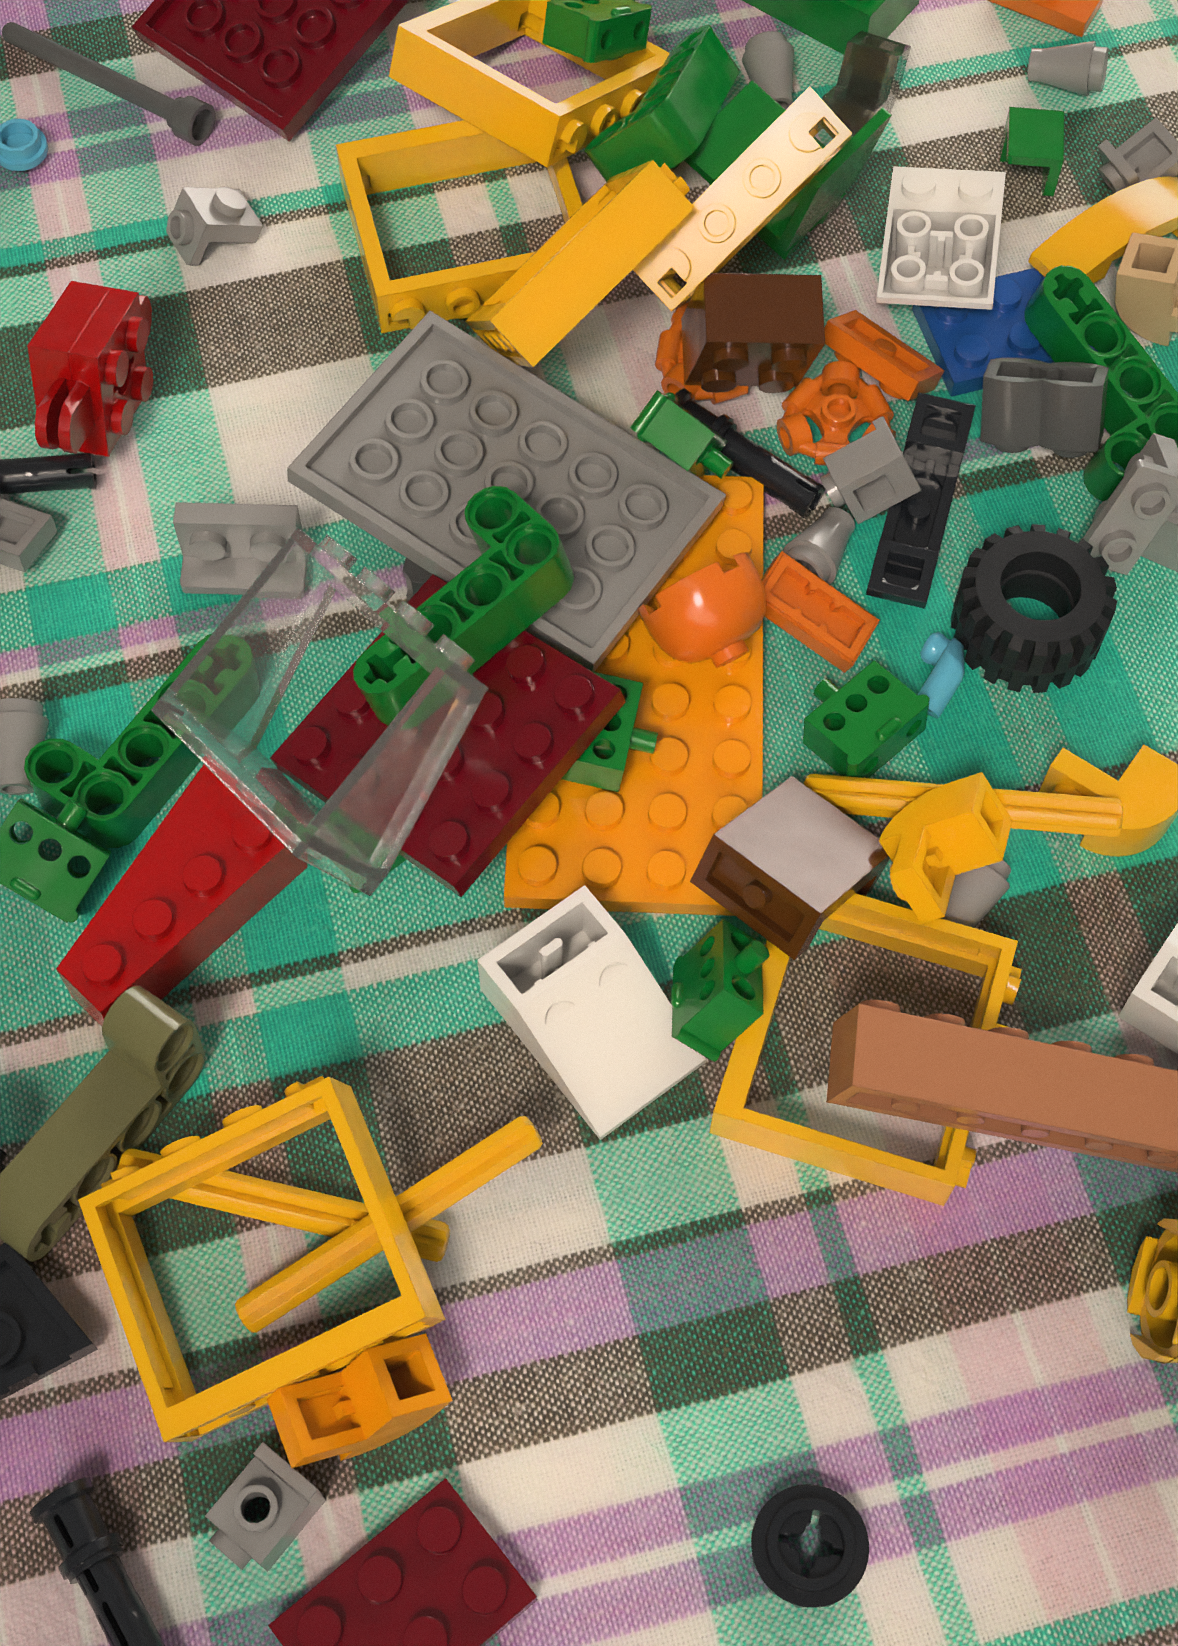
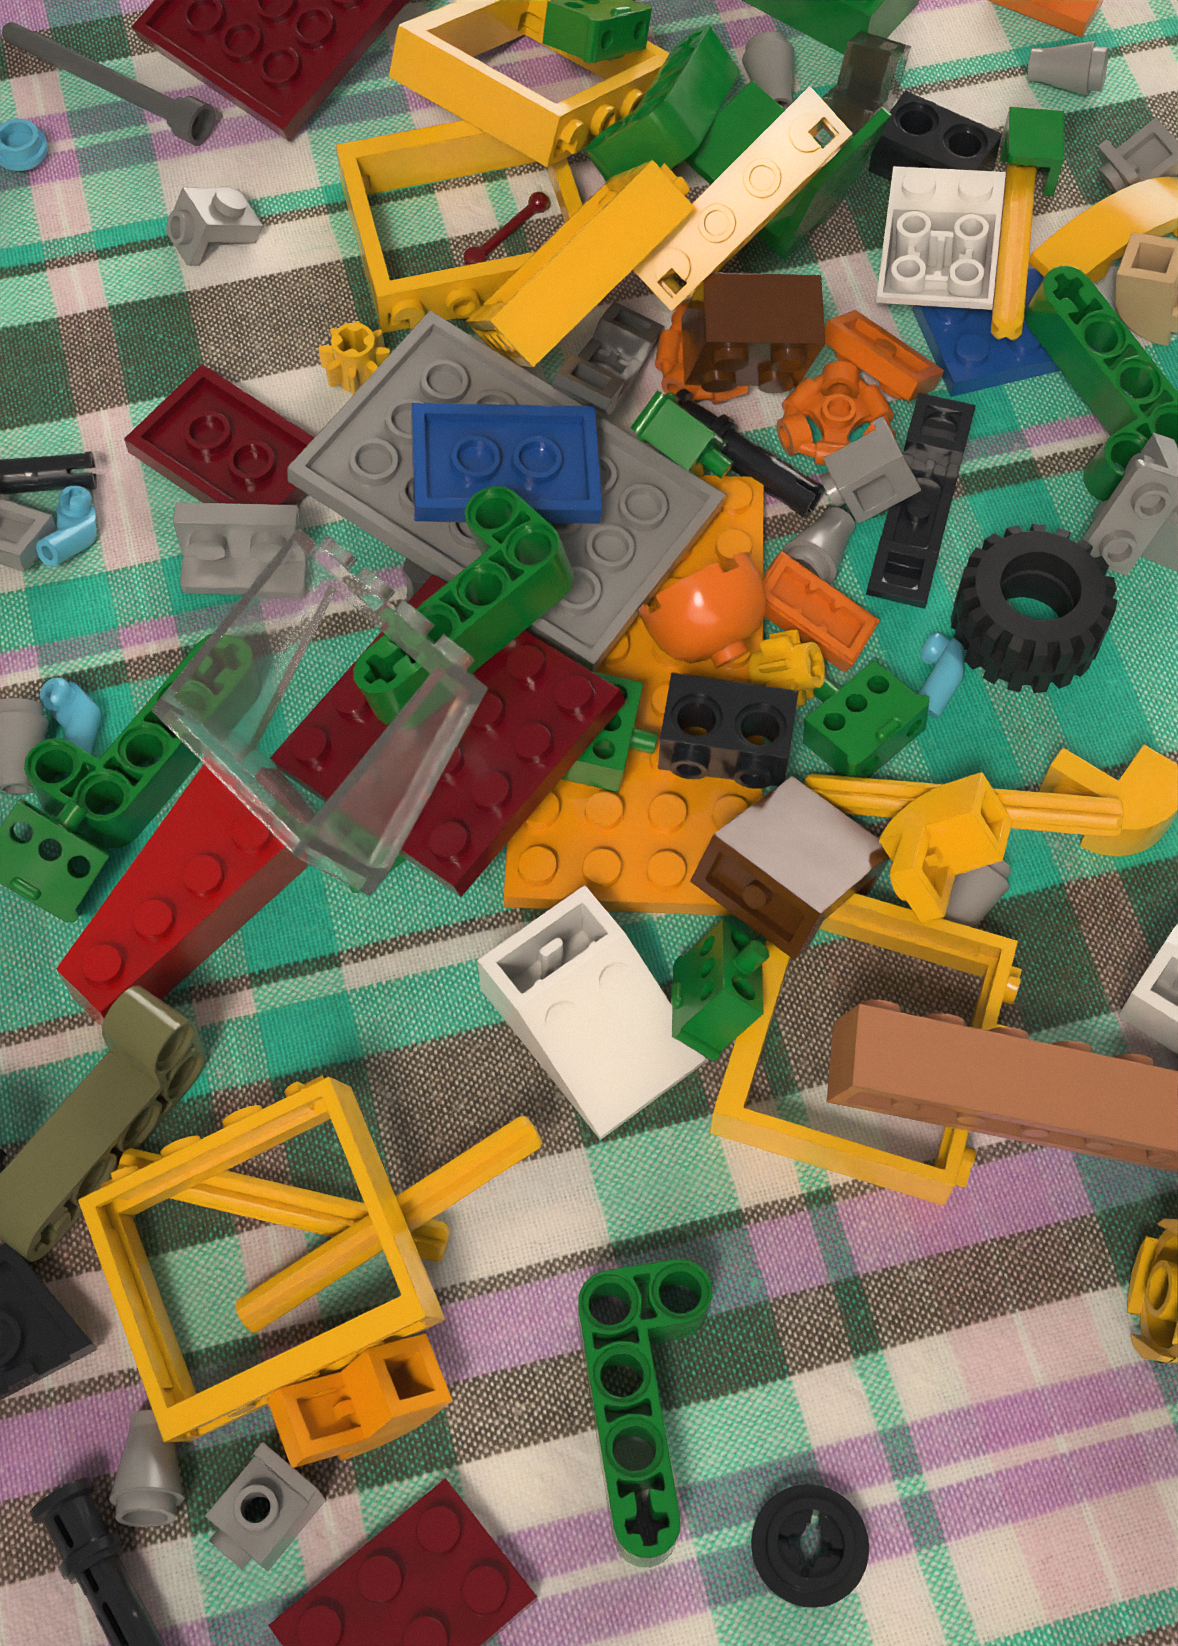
(73, 711): none -> medium azure arm
(74, 527): none -> medium azure arm
(90, 368): red brick -> none
(147, 1477): none -> light grey cone
(220, 443): none -> dark red plate
(353, 355): none -> yellow gear
(531, 449): none -> blue plate
(537, 203): none -> dark red hinge
(609, 360): none -> dark grey slope
(641, 1412): none -> green beam
(729, 715): none -> black brick
(788, 665): none -> yellow gear
(932, 137): none -> black brick
(1013, 252): none -> yellow axle
(1044, 405): dark grey brick -> none

